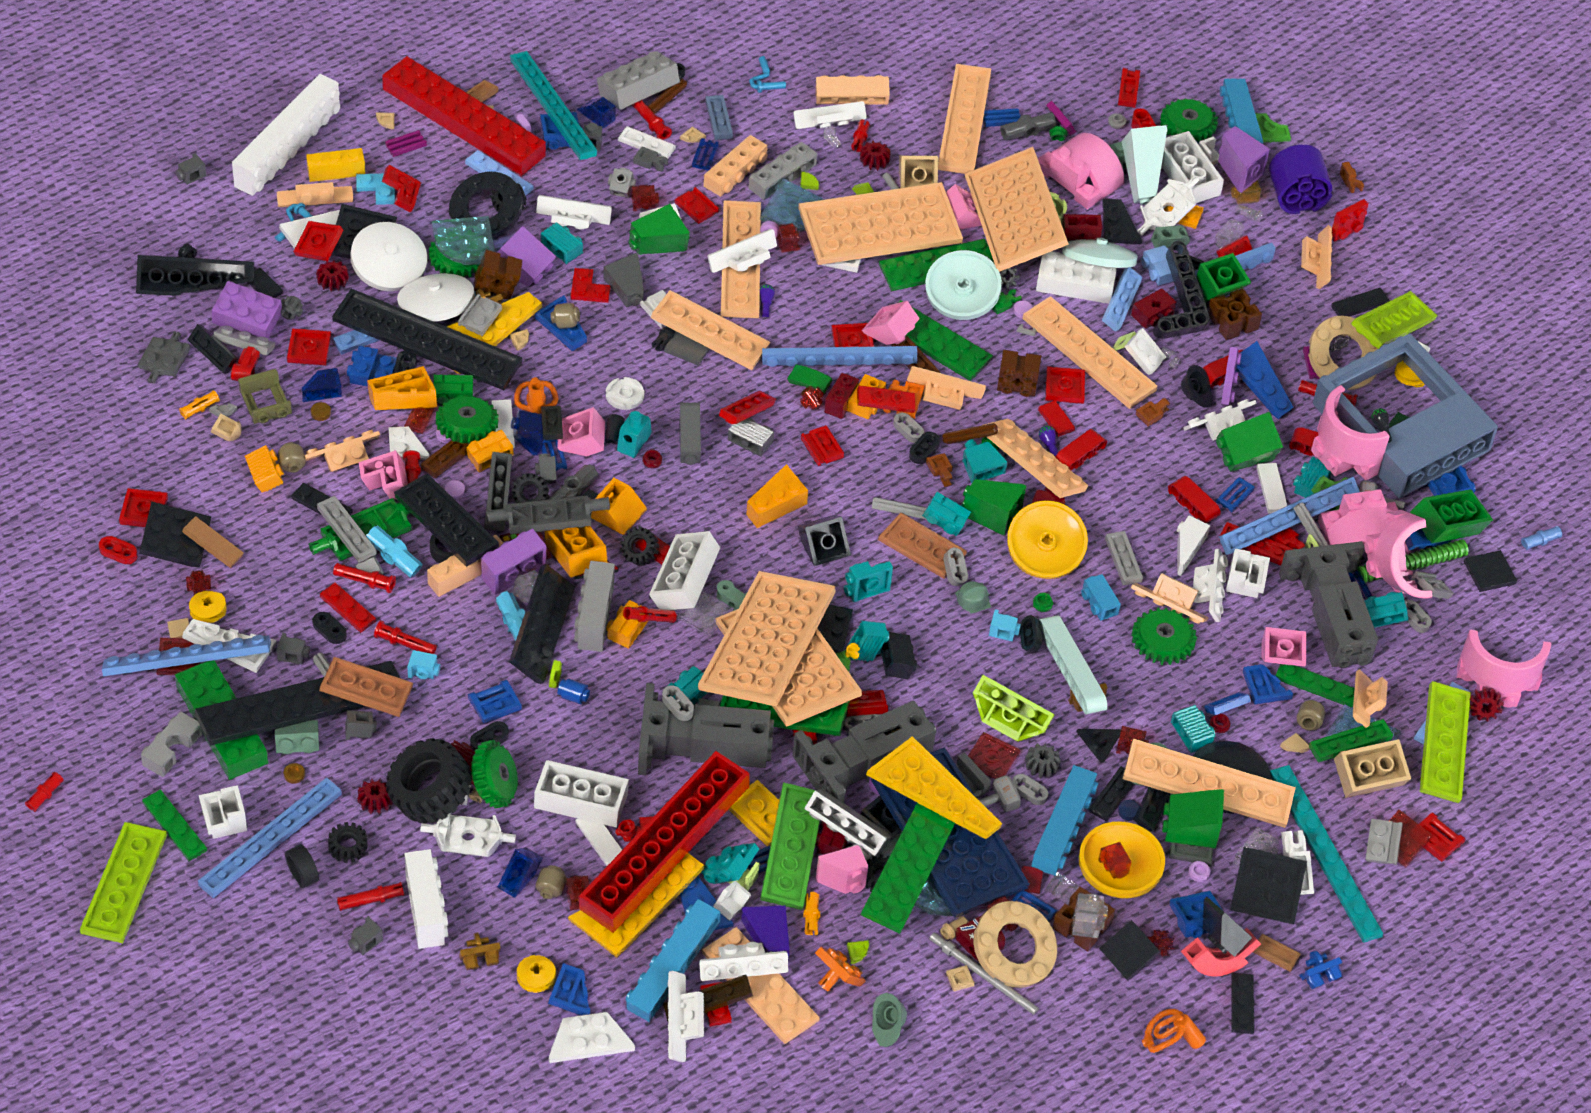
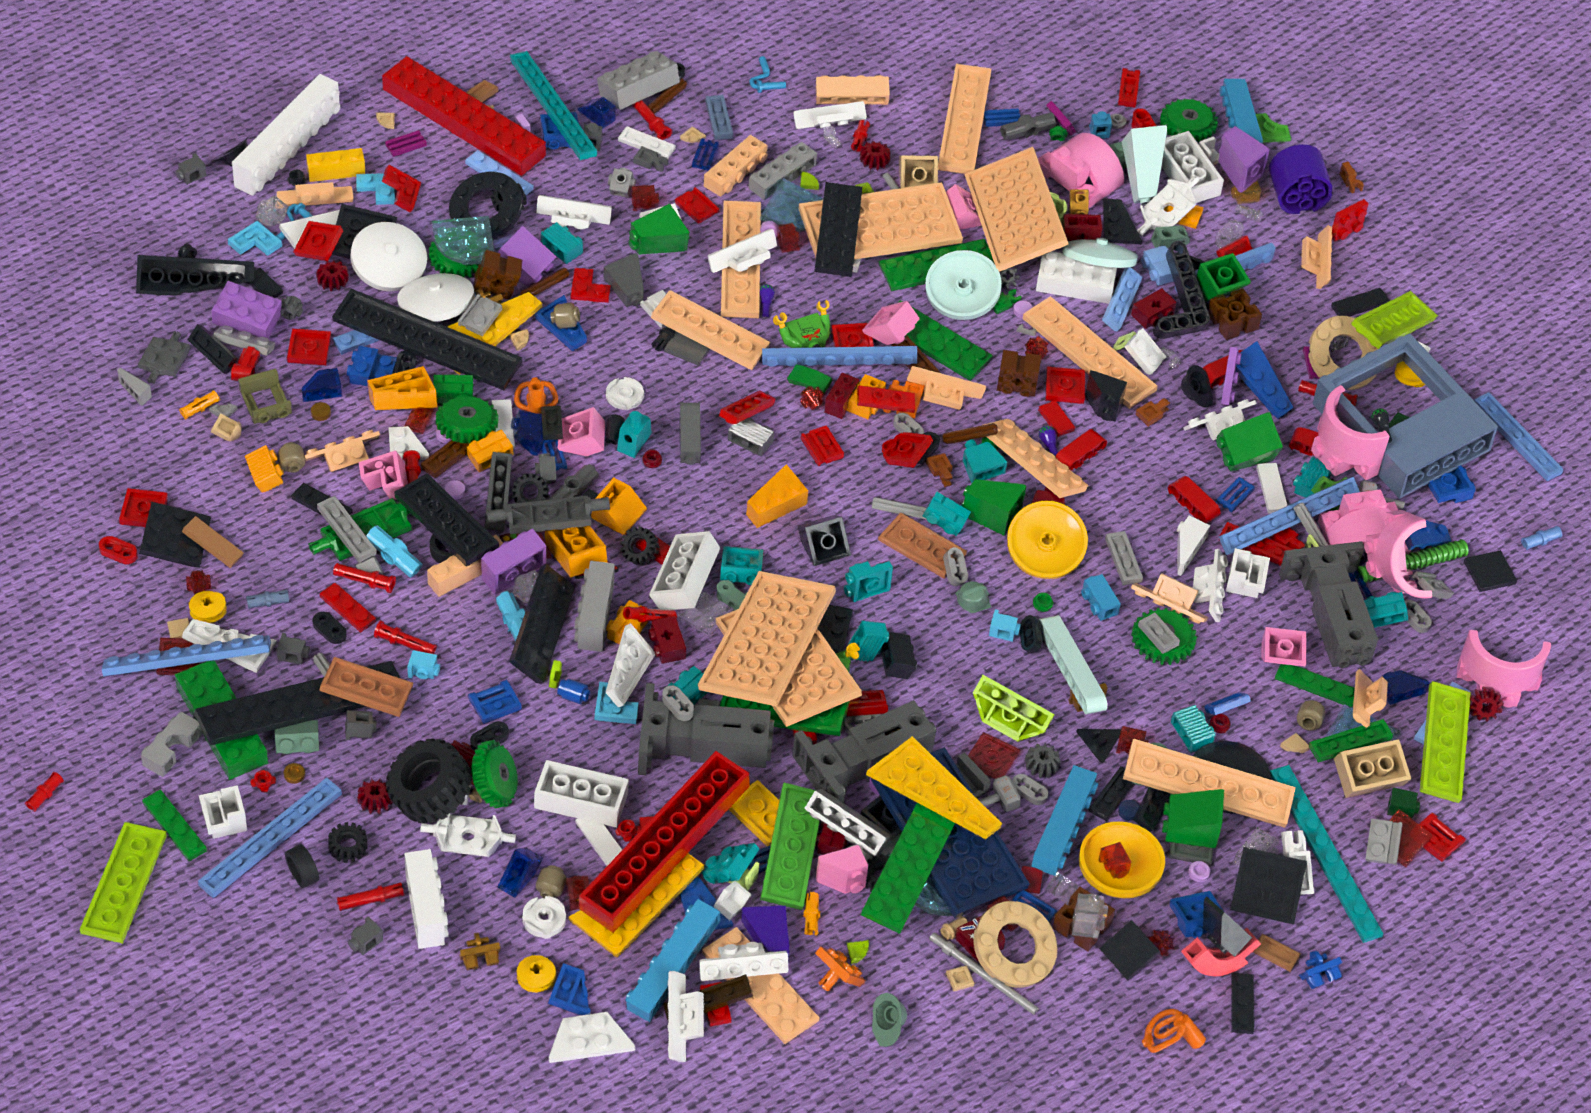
(137, 388): none -> light grey slope
(231, 154): none -> black piece
(256, 236): none -> medium azure plate
(263, 775): none -> red plate
(267, 599): none -> sand blue pin
(271, 211): none -> clear brick
(296, 177): none -> black plate
(543, 906): none -> white plate
(547, 282): none -> reddish brown axle
(608, 711): none -> medium azure plate
(629, 665): none -> white wing
(667, 639): none -> dark red brick
(741, 564): none -> teal plate
(806, 331): none -> bright green torso
(838, 229): none -> black plate
(906, 449): none -> red plate
(1037, 346): none -> clear red gear
(1078, 201): none -> pearl gold hips
(1101, 121): none -> dark azure brick
(1105, 395): none -> black slope
(1159, 633): none -> light grey plate
(1264, 686): blue wing -> none
(1404, 686): none -> clear blue slope
(1404, 801): none -> dark green brick
(1452, 516): green brick -> none
(1519, 438): none -> medium blue plate

